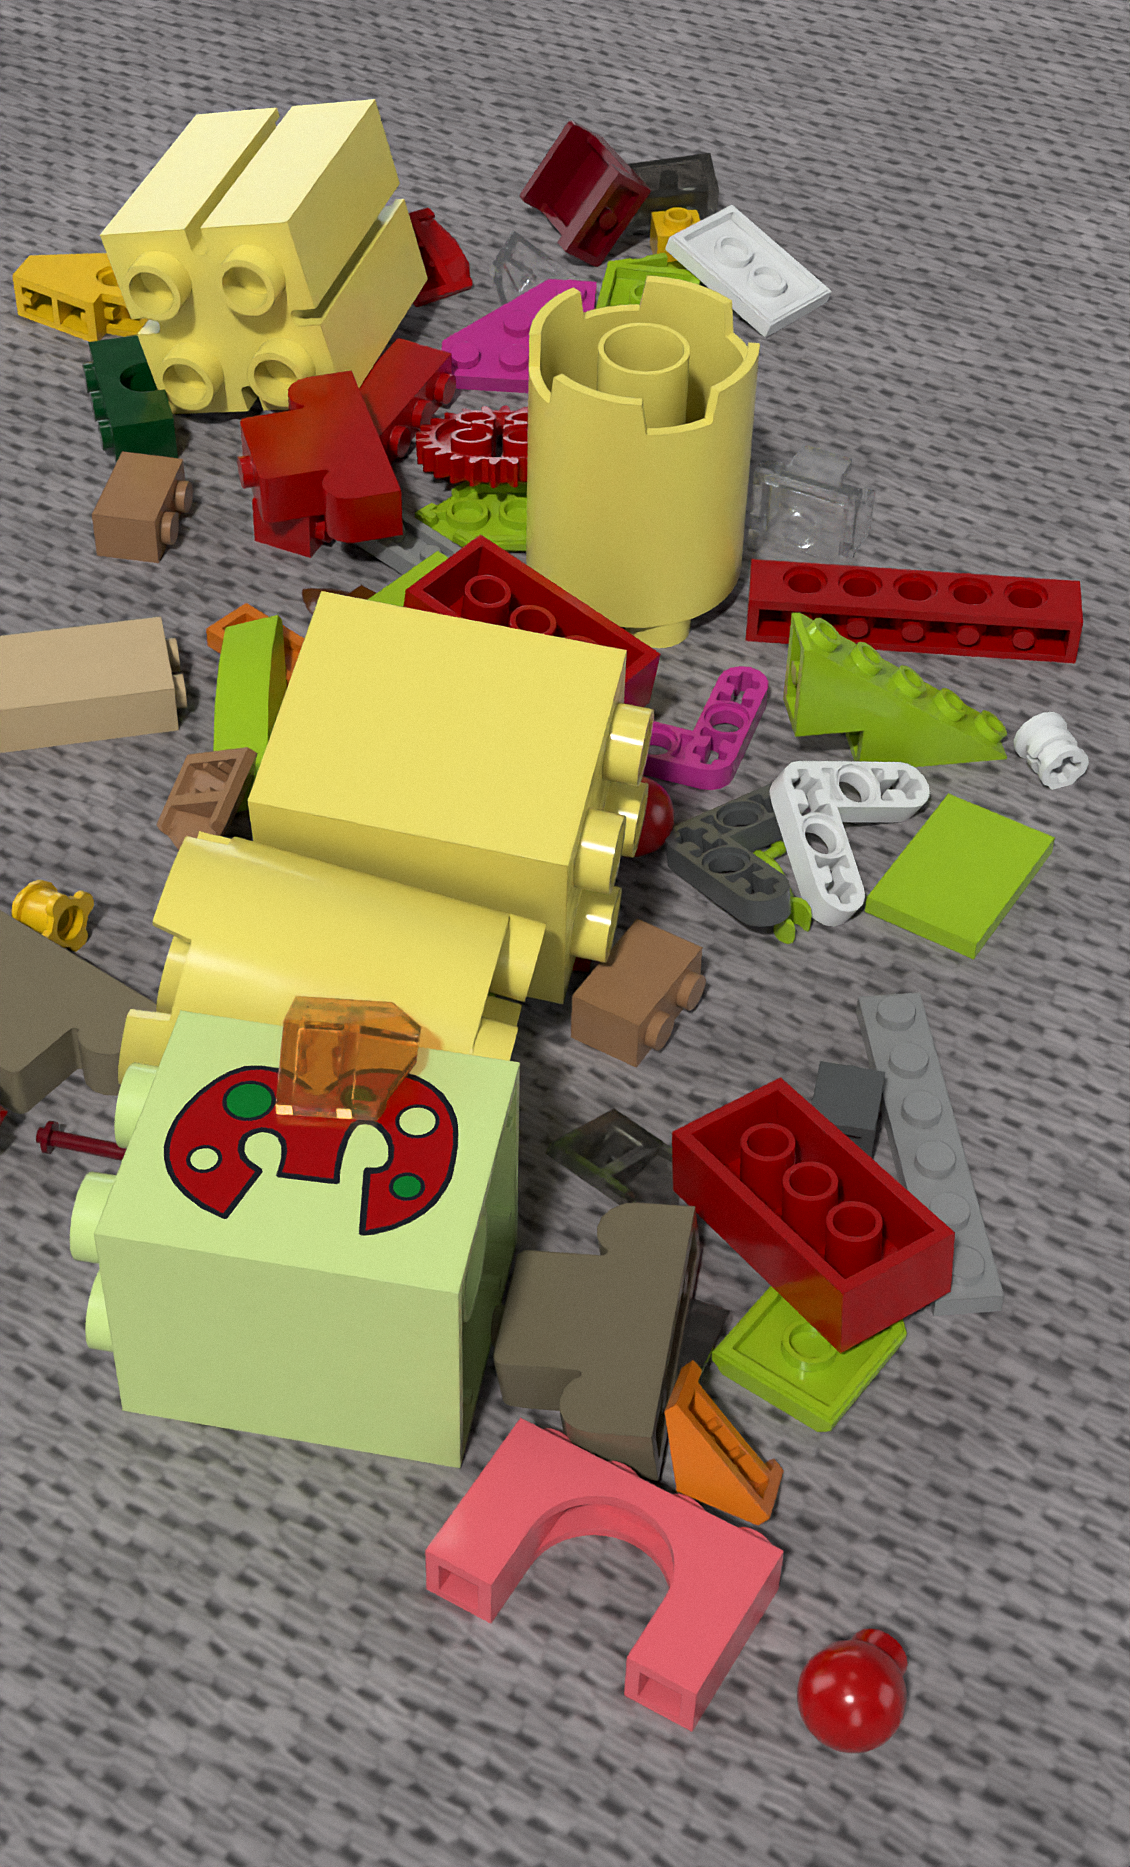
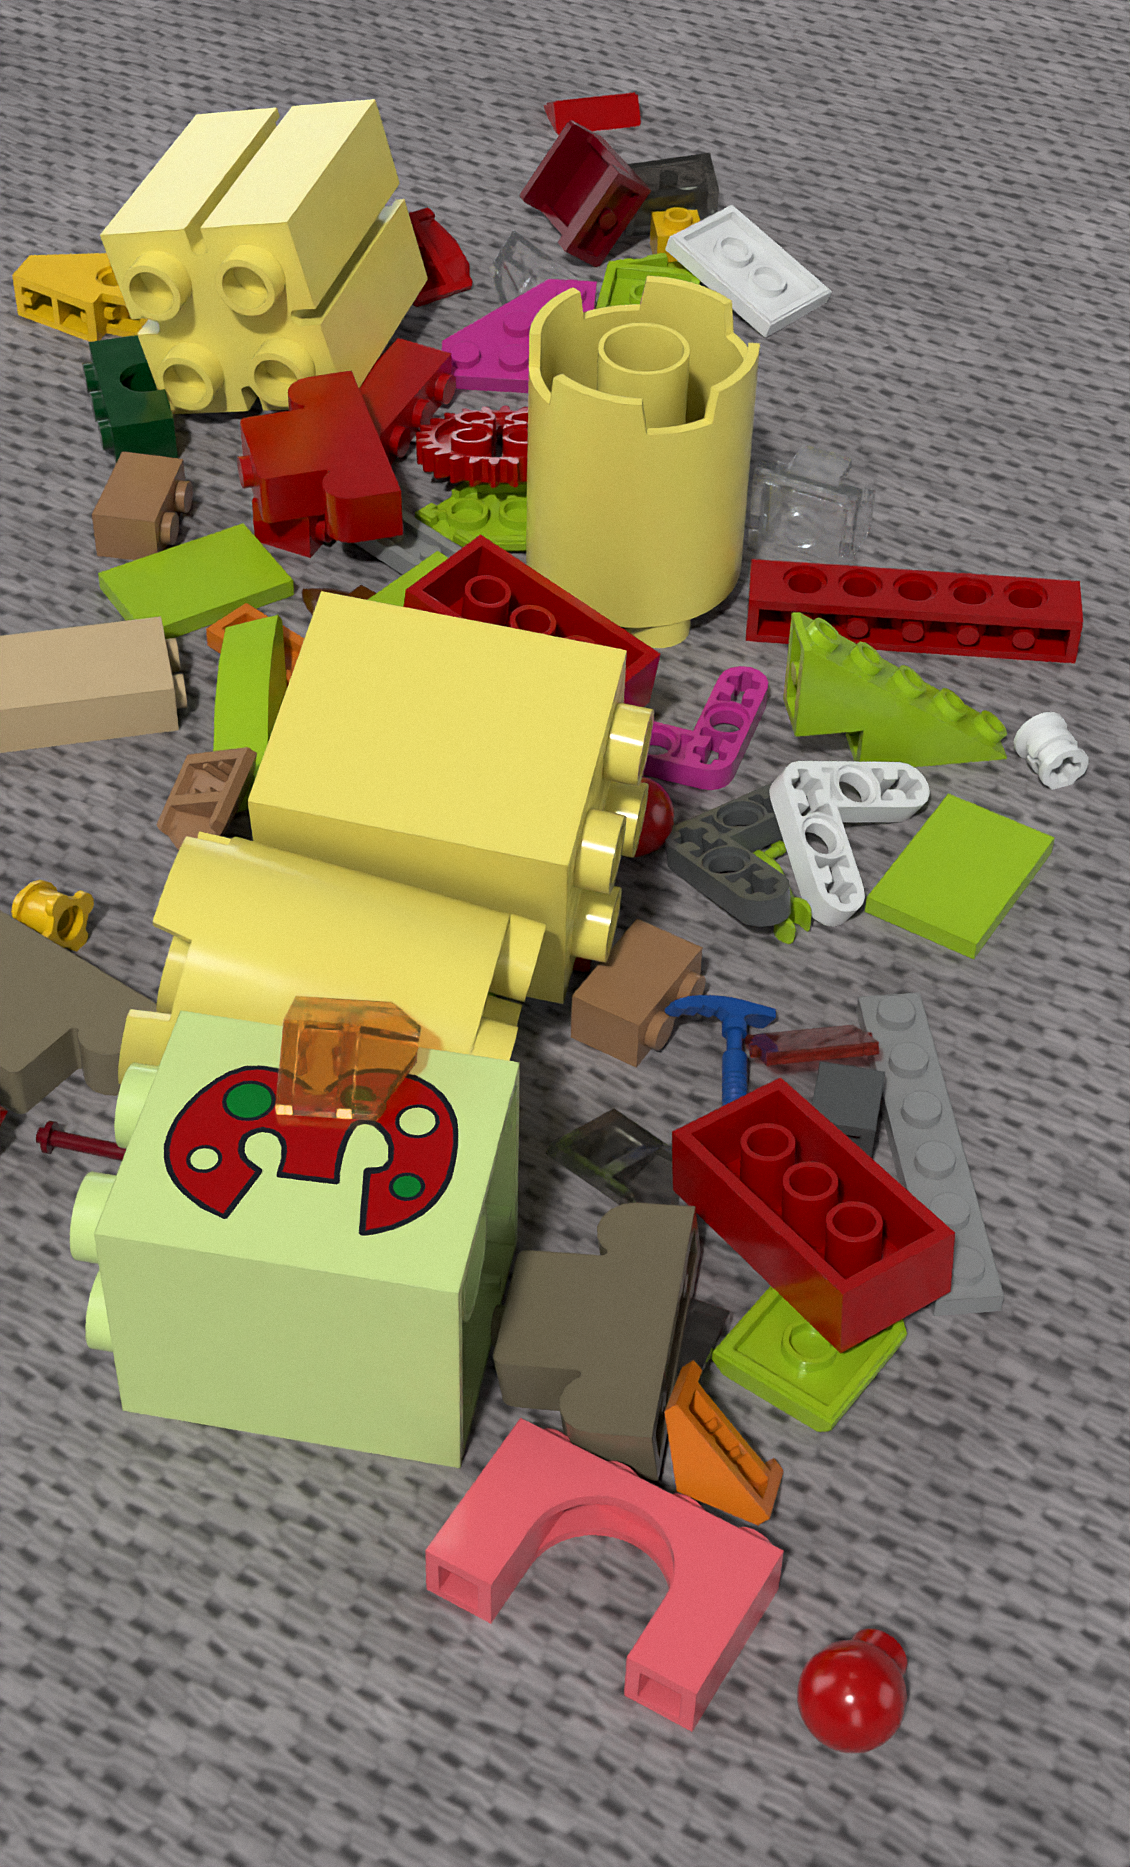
(197, 581): none -> lime tile
(596, 112): none -> red slope
(735, 1017): none -> blue piece
(811, 1045): none -> clear red piece

